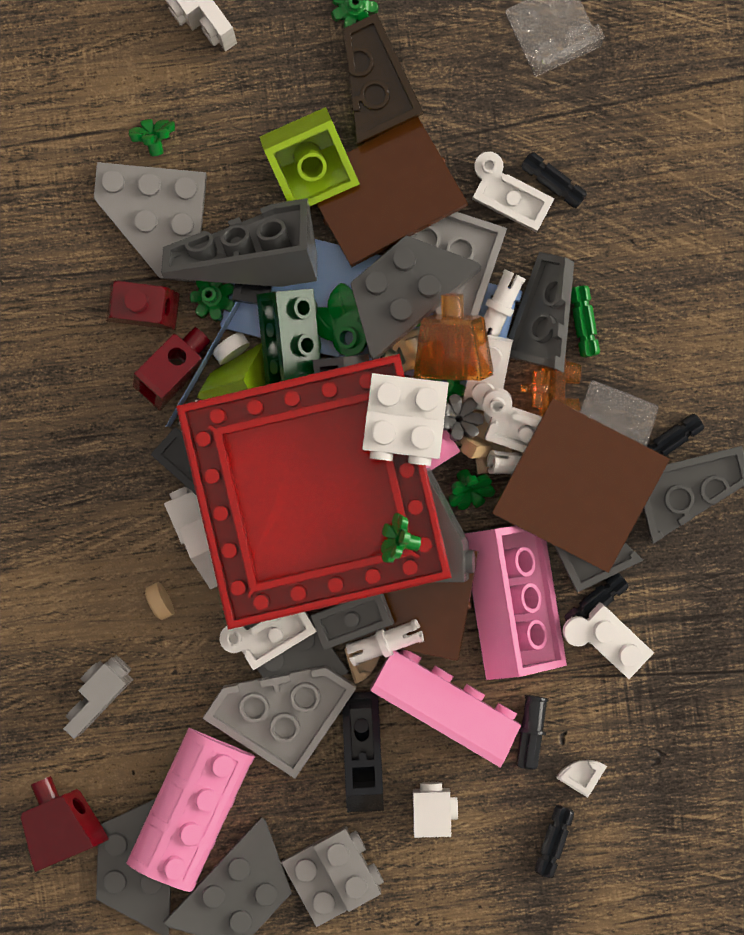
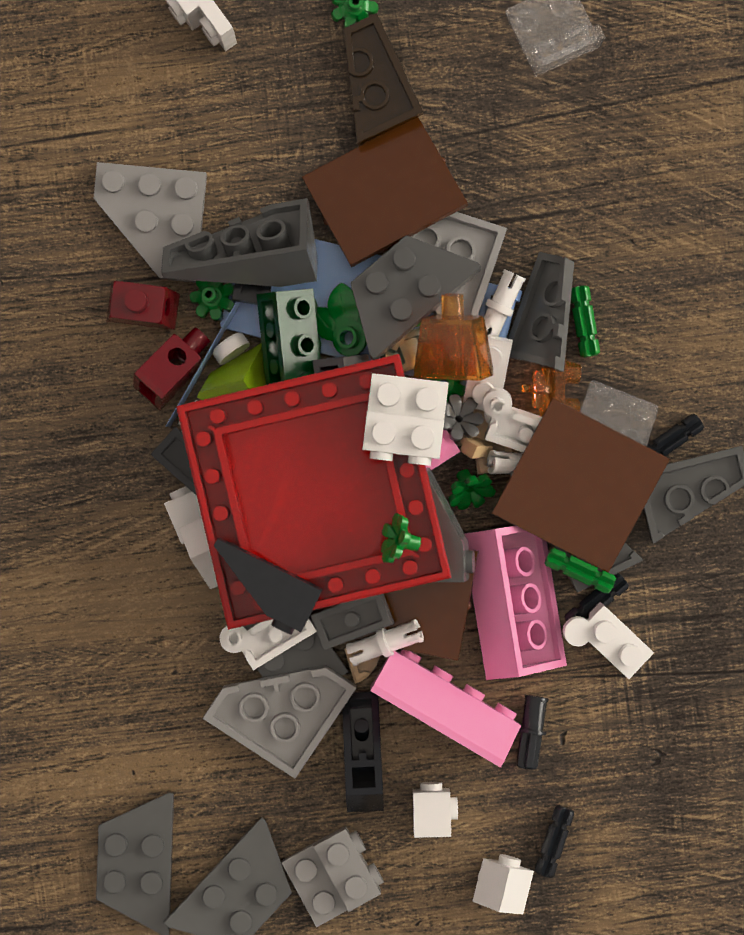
(59, 825): dark red torso -> none
(101, 688): light grey plate -> none
(152, 134): green plant -> none
(159, 601): tan tile -> none
(189, 810): bright pink container -> none
(275, 590): none -> black slope
(309, 158): lime slope -> none
(503, 885): none -> white brick
(509, 195): white hinge -> none
(553, 180): black axle -> none
(580, 570): none -> green axle
(582, 775): white tile -> none

